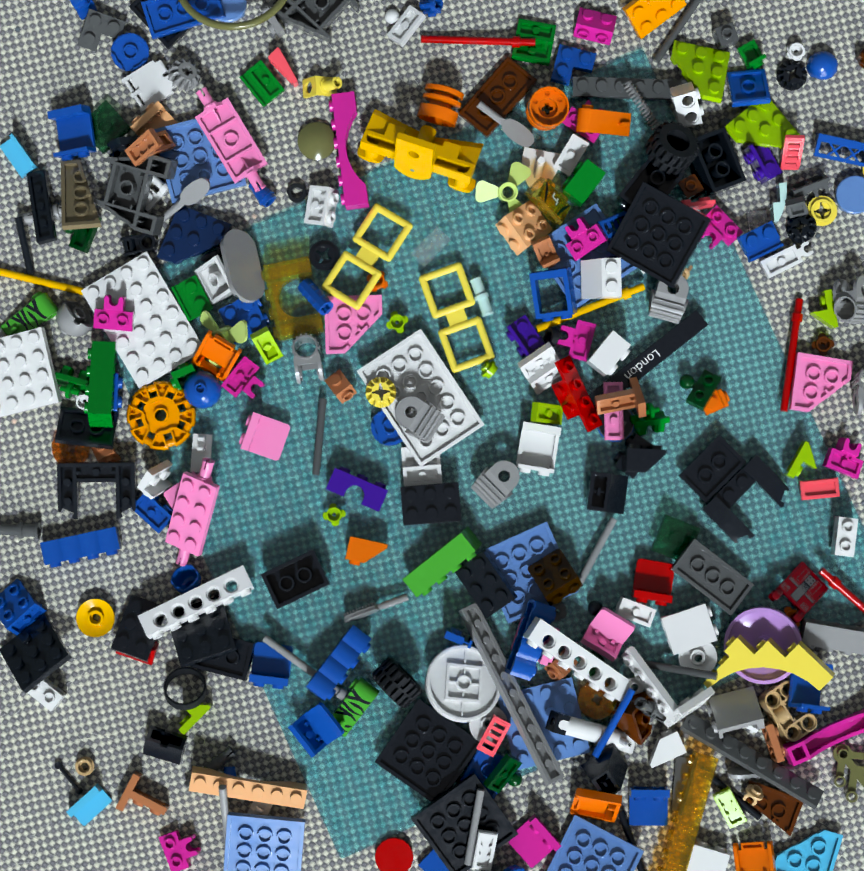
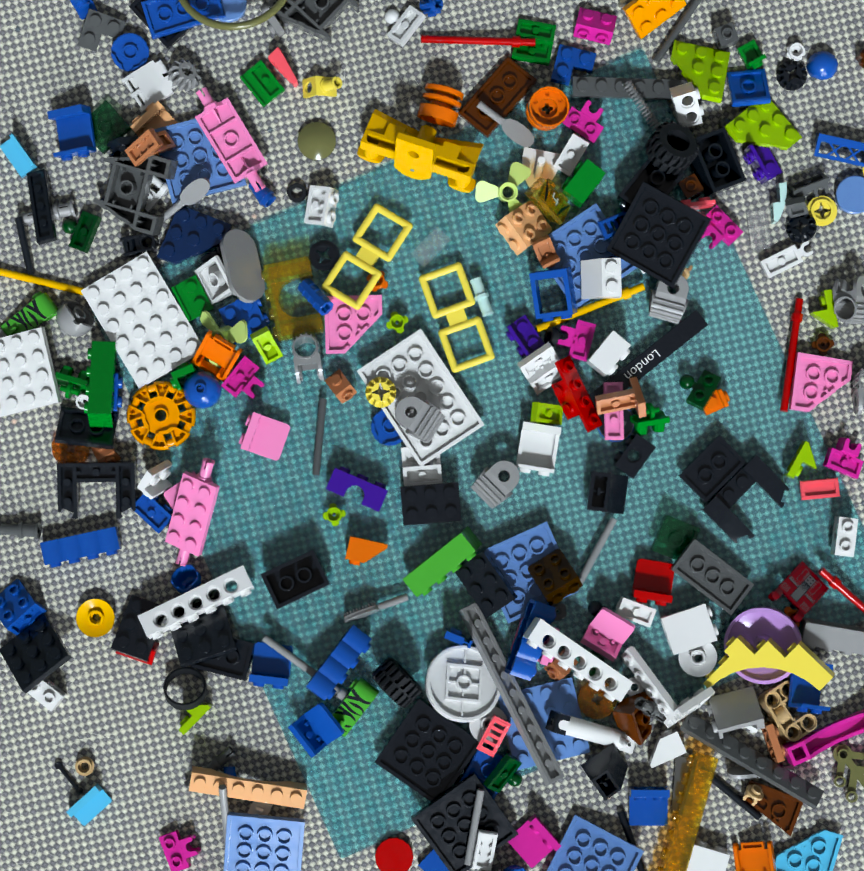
(76, 199): dark tan wing -> none
(113, 315): dark pink plate -> none
(140, 798): nougat bracket -> none
(165, 745): black brick -> none
(200, 449): white plate -> none
(345, 112): dark pink arch -> none
(488, 369): lime plate -> none
(585, 238): dark pink plate -> none
(594, 805): orange container -> none
(602, 121): orange door -> none
(613, 722): blue bar -> none
(641, 460): black slope -> none
(682, 670): dark grey bar -> none
(729, 807): plate -> none
(760, 241): blue plate -> none
(791, 153): coral slope -> none

